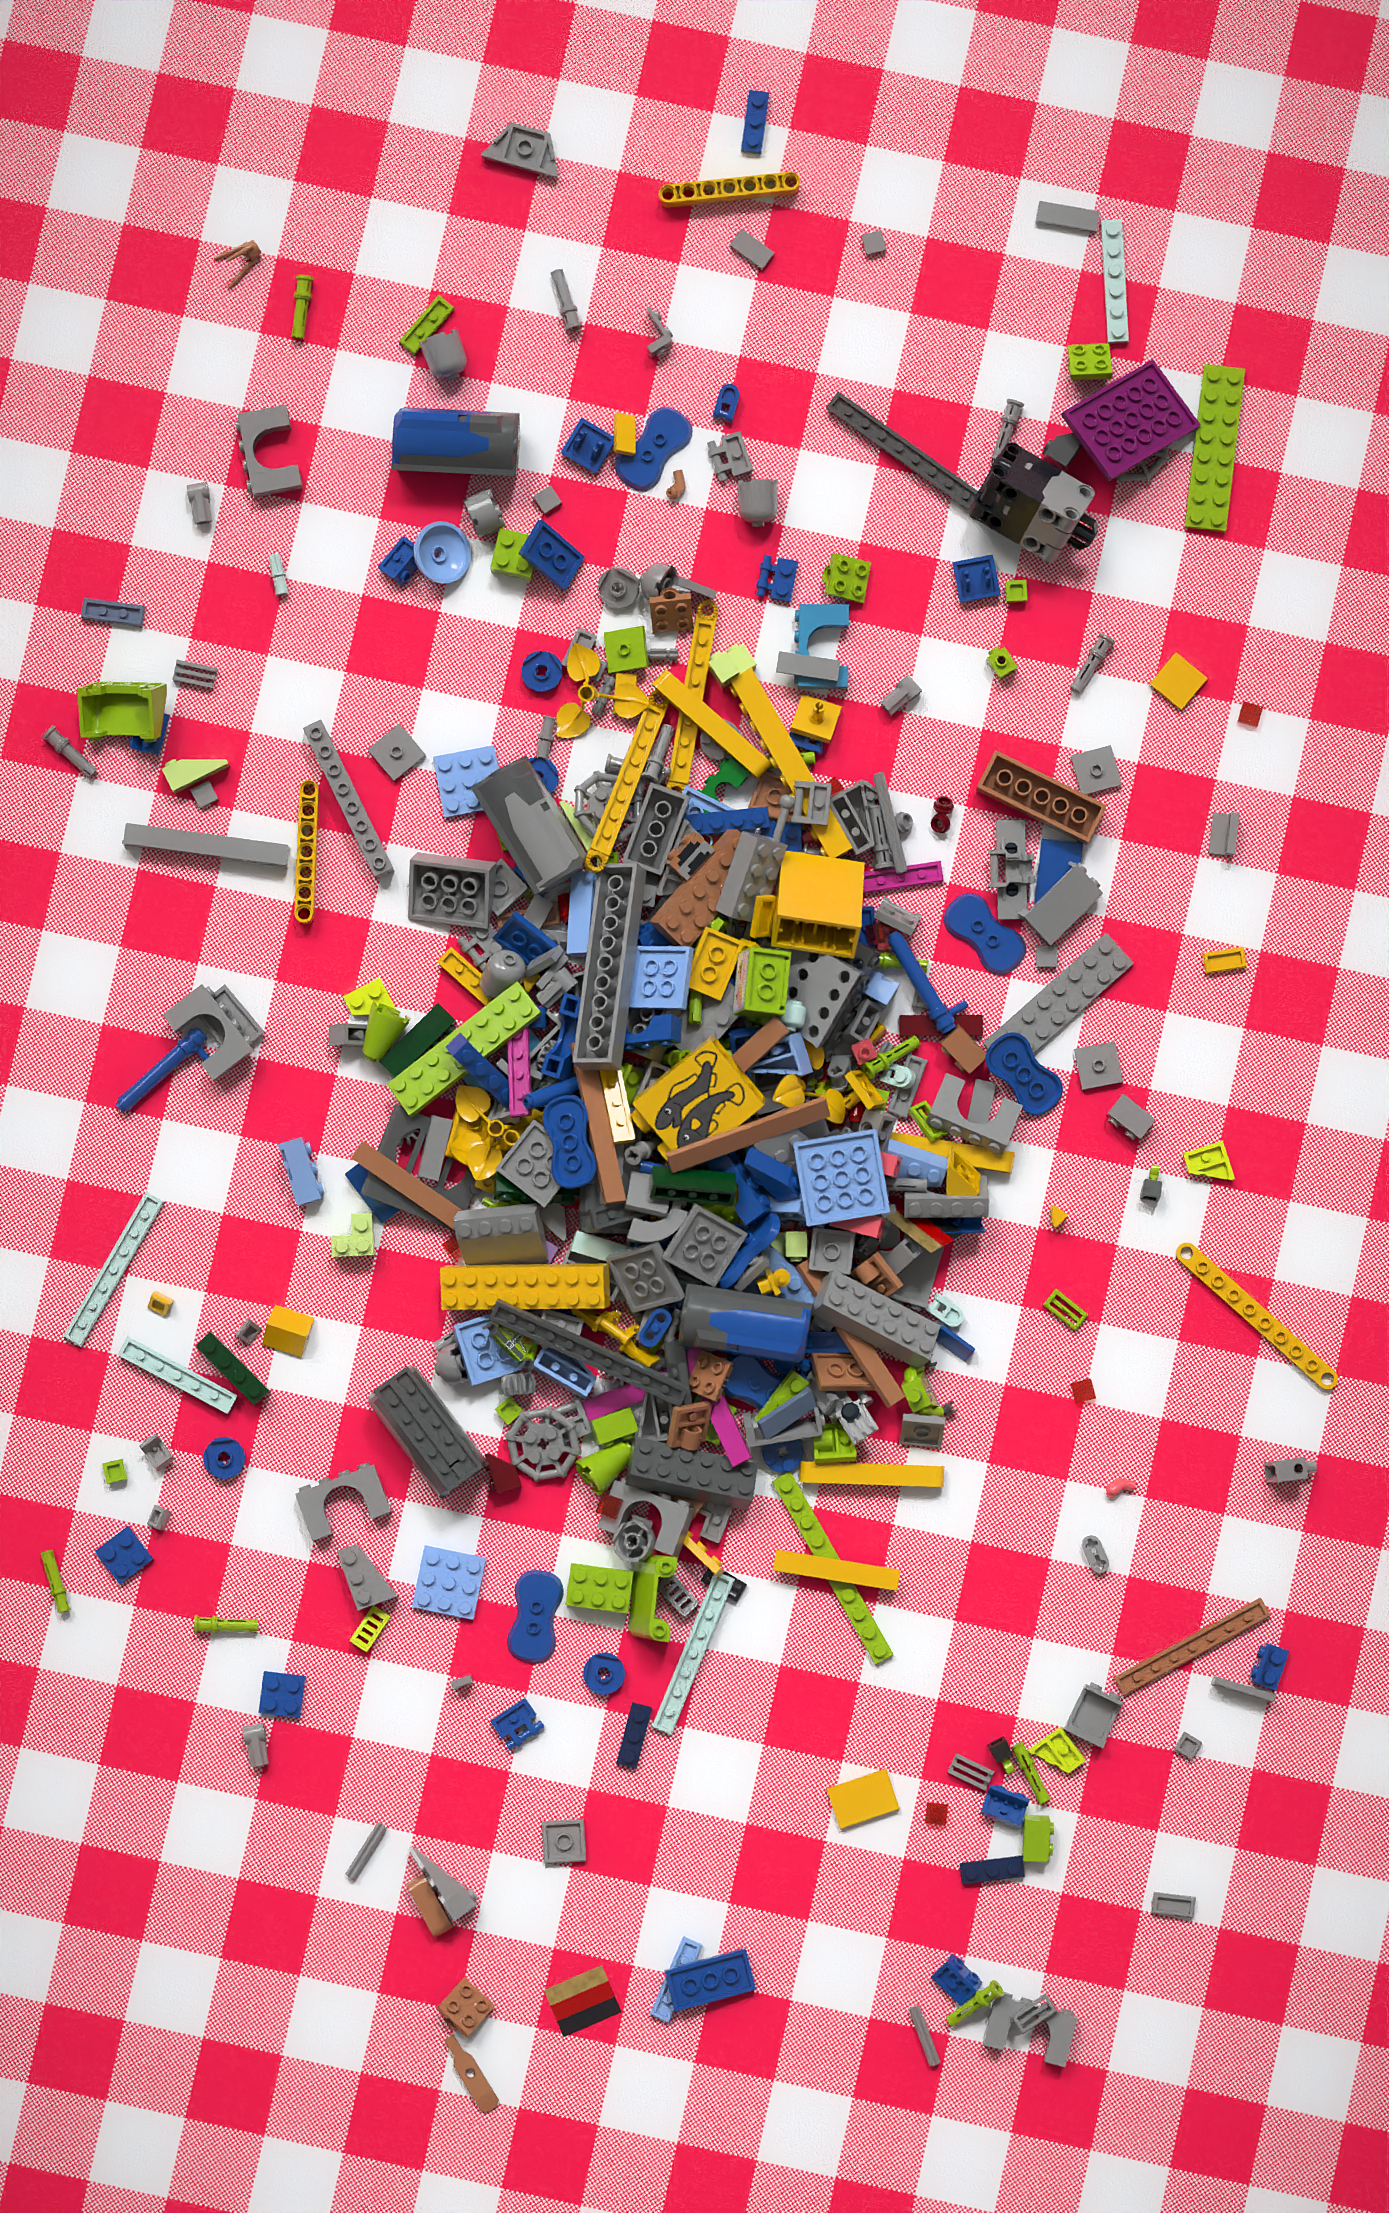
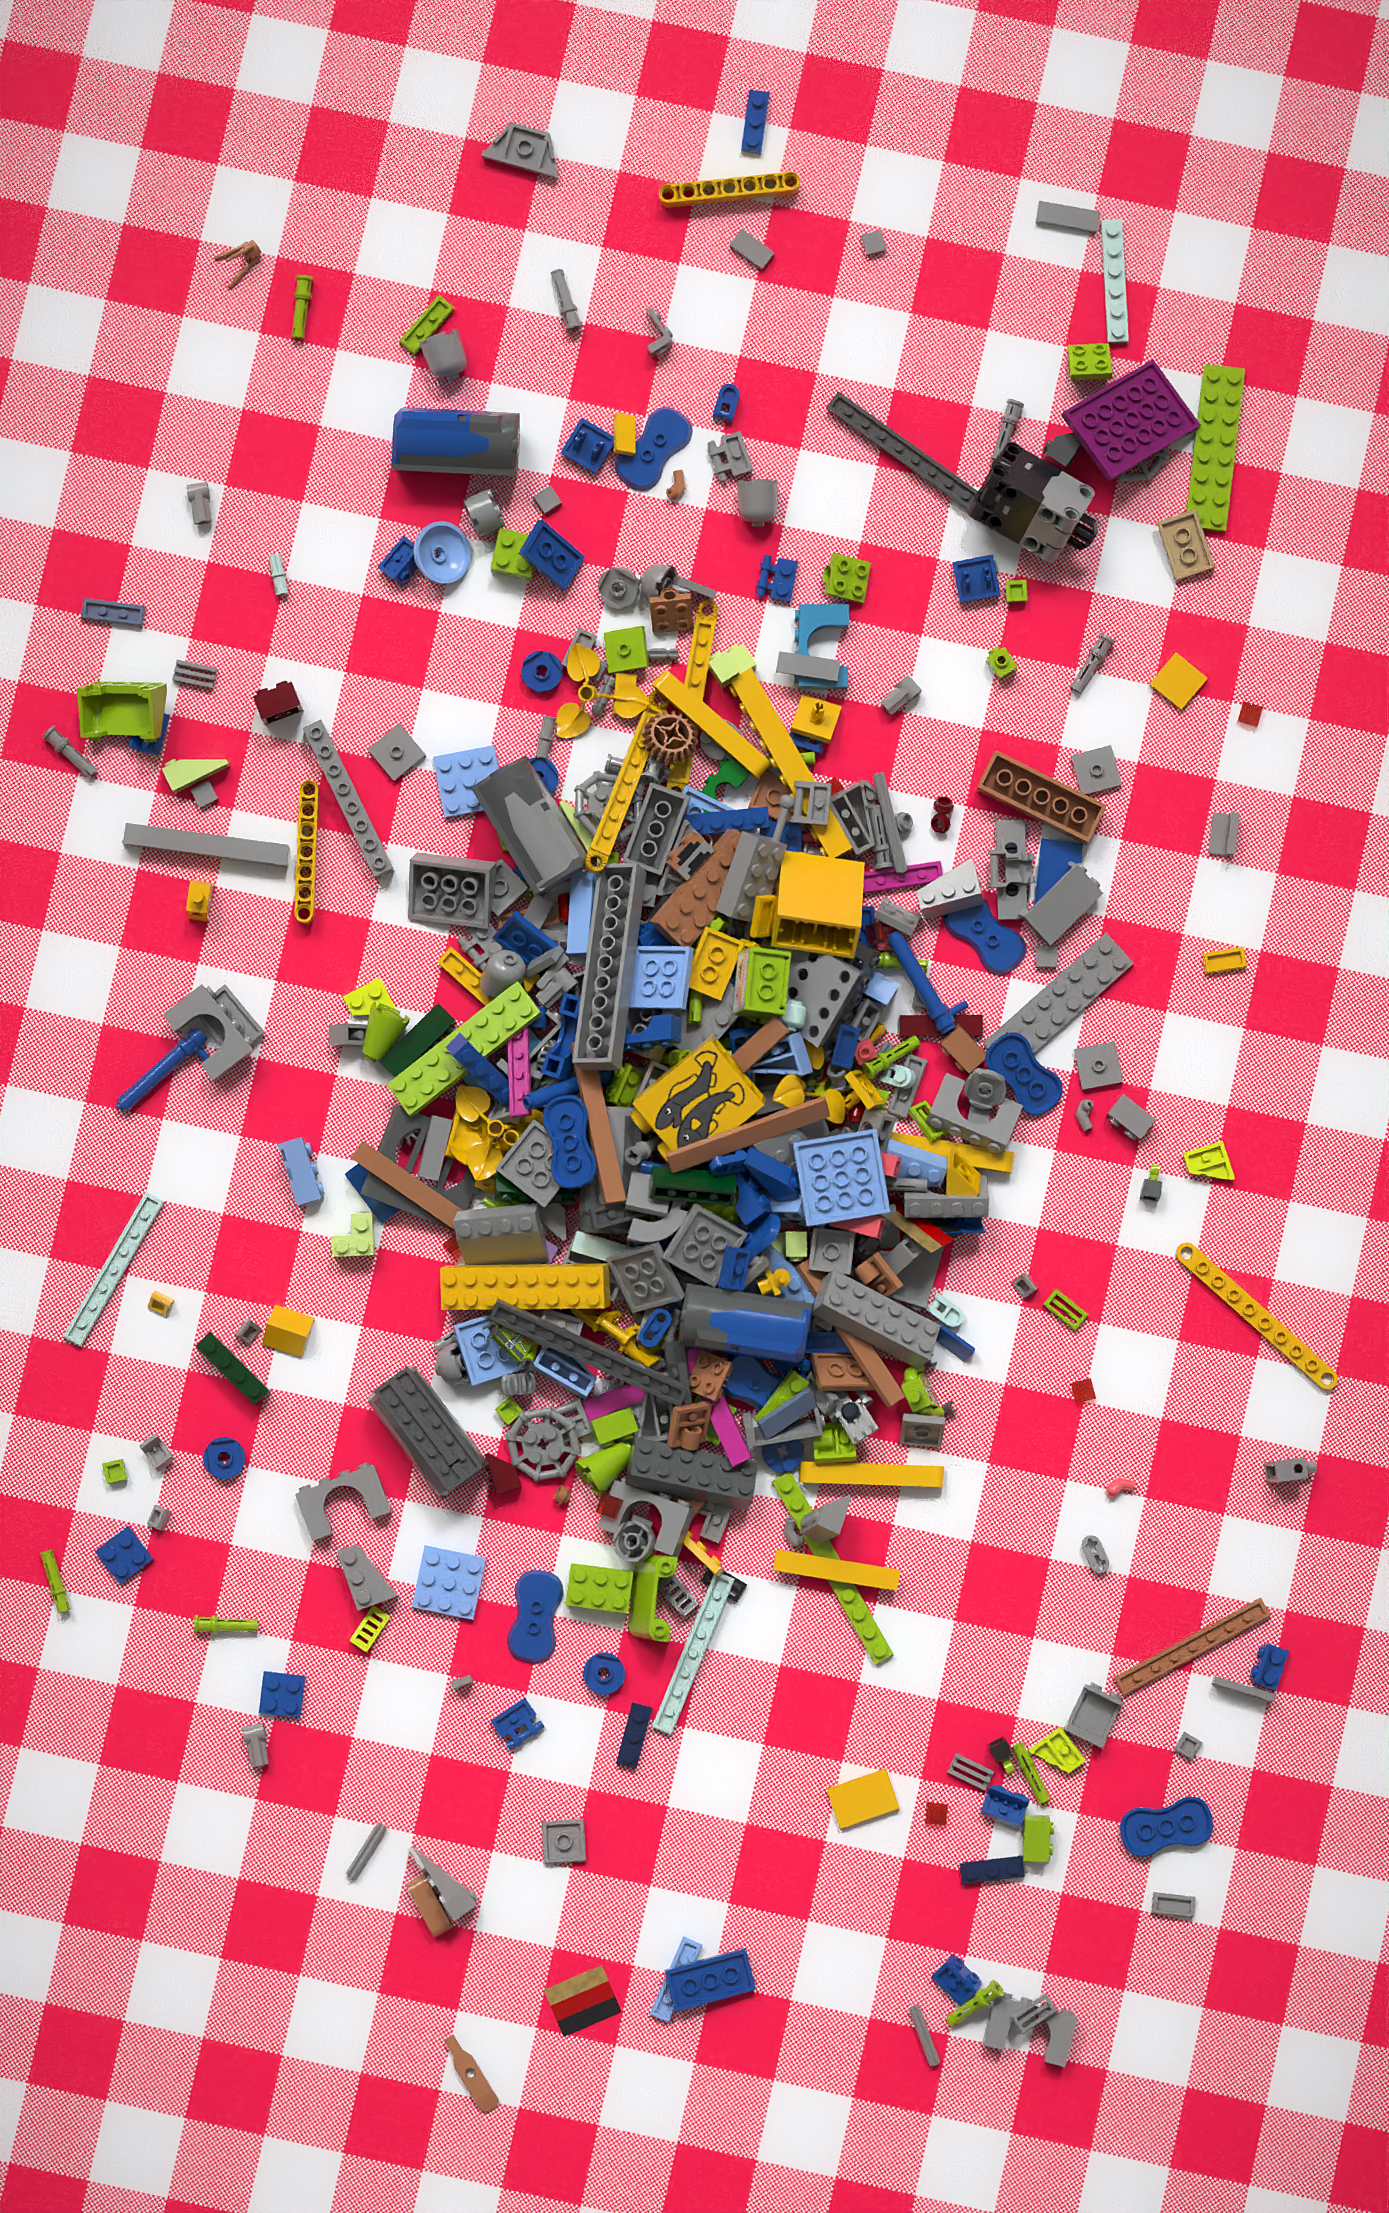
(177, 1375): light aqua plate -> none
(199, 900): none -> yellow torso
(252, 427): light grey arch -> none
(277, 702): none -> dark red brick
(465, 2007): nougat plate -> none
(562, 1495): none -> nougat plate
(617, 1106): plate -> none
(682, 747): none -> nougat gear
(728, 1164): none -> blue plate
(734, 1268): none -> blue slope
(794, 1539): none -> light grey arm
(825, 1521): none -> light grey slope
(845, 1046): none -> blue tile
(951, 891): none -> wedge
(988, 1078): none -> light grey plate
(1024, 1285): none -> light grey slope
(1057, 1216): yellow slope -> none
(1083, 1112): none -> light grey arm
(1182, 1823): none -> blue plate
(1185, 545): none -> tan tile

